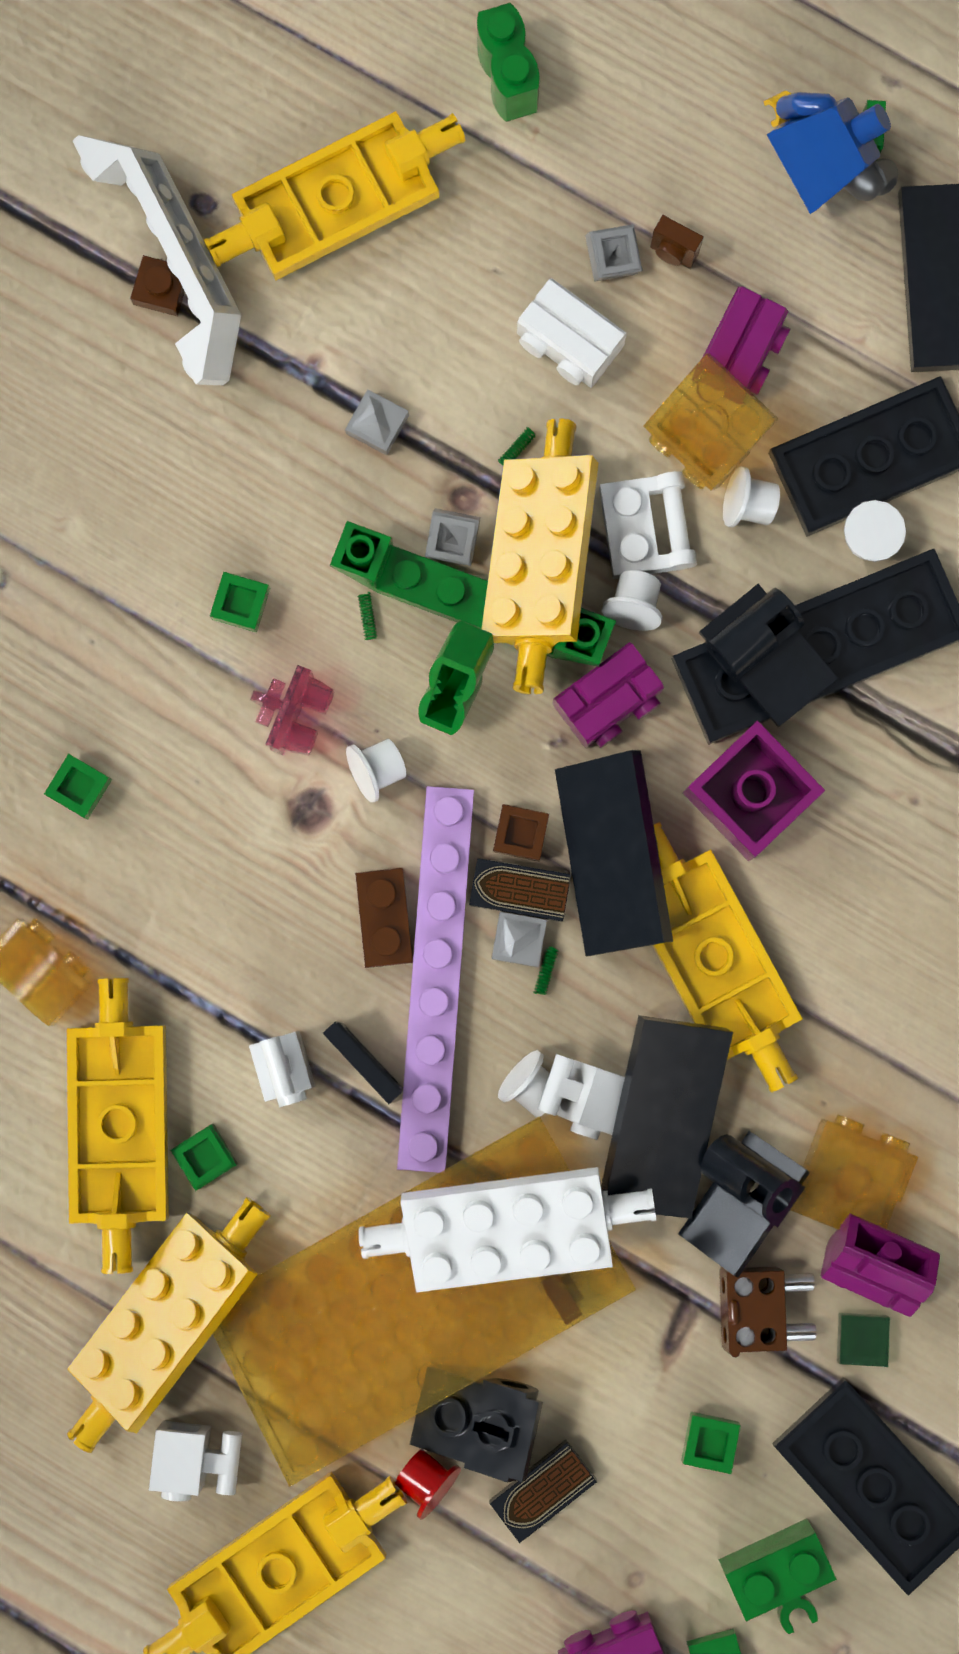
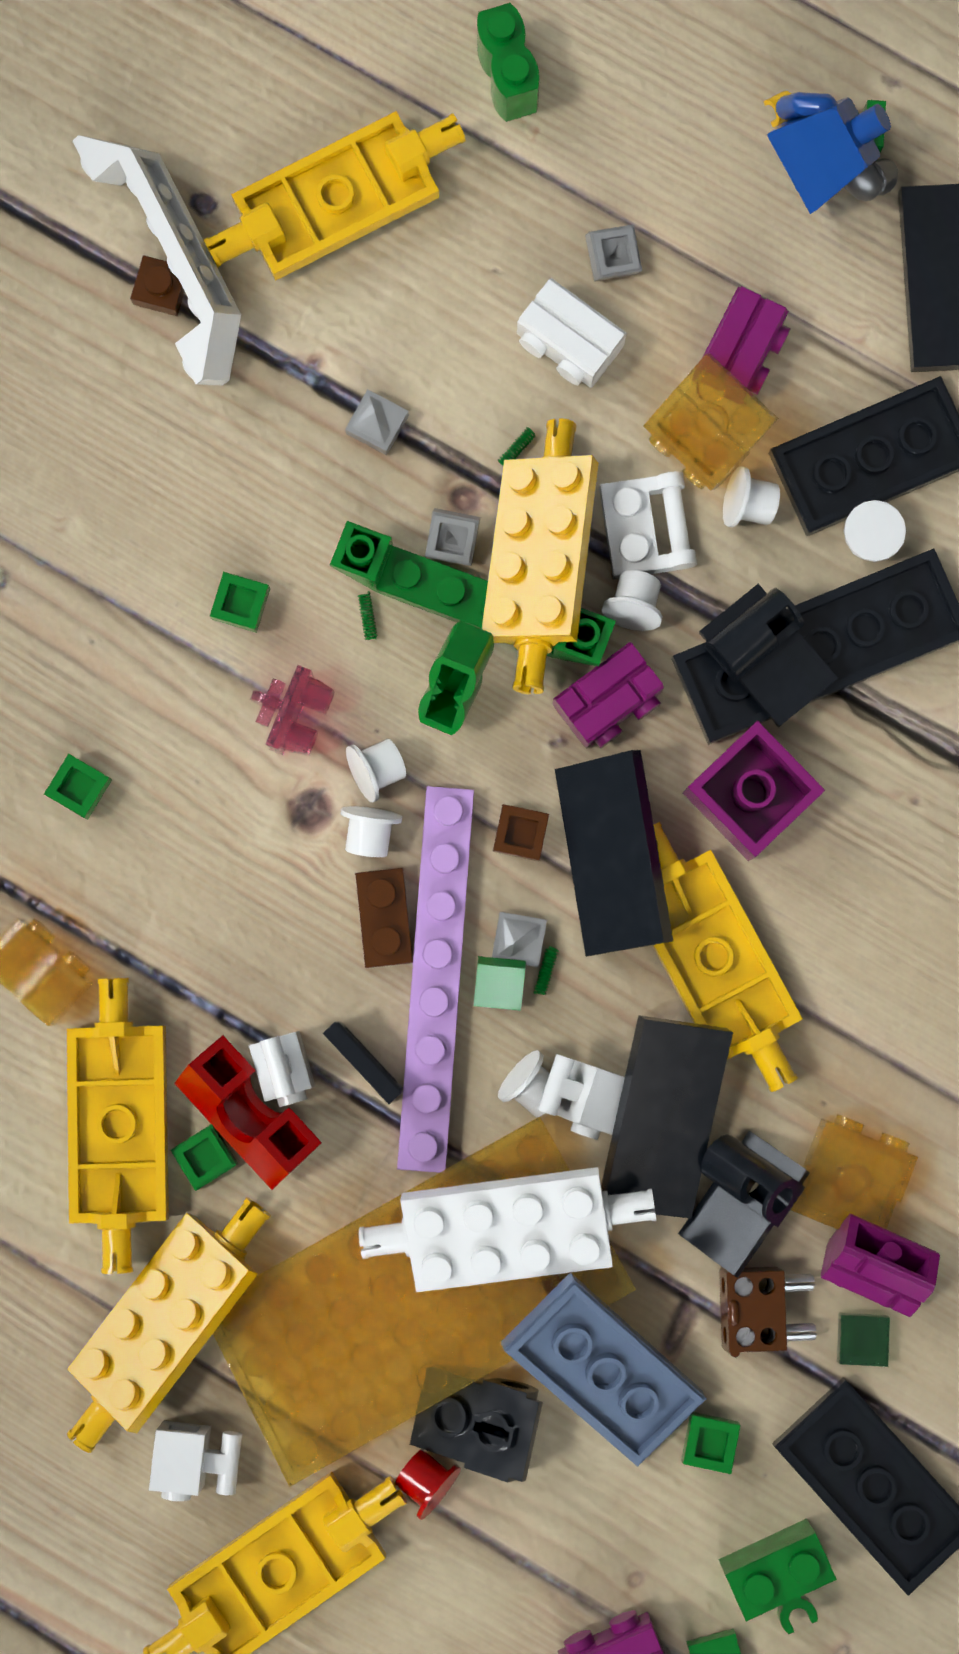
(222, 1091): none -> red arch
(369, 830): none -> white piece
(499, 983): none -> tile
(520, 890): tile -> none
(547, 1490): tile -> none
(603, 1369): none -> sand blue tile
(675, 243): reddish brown plate -> none

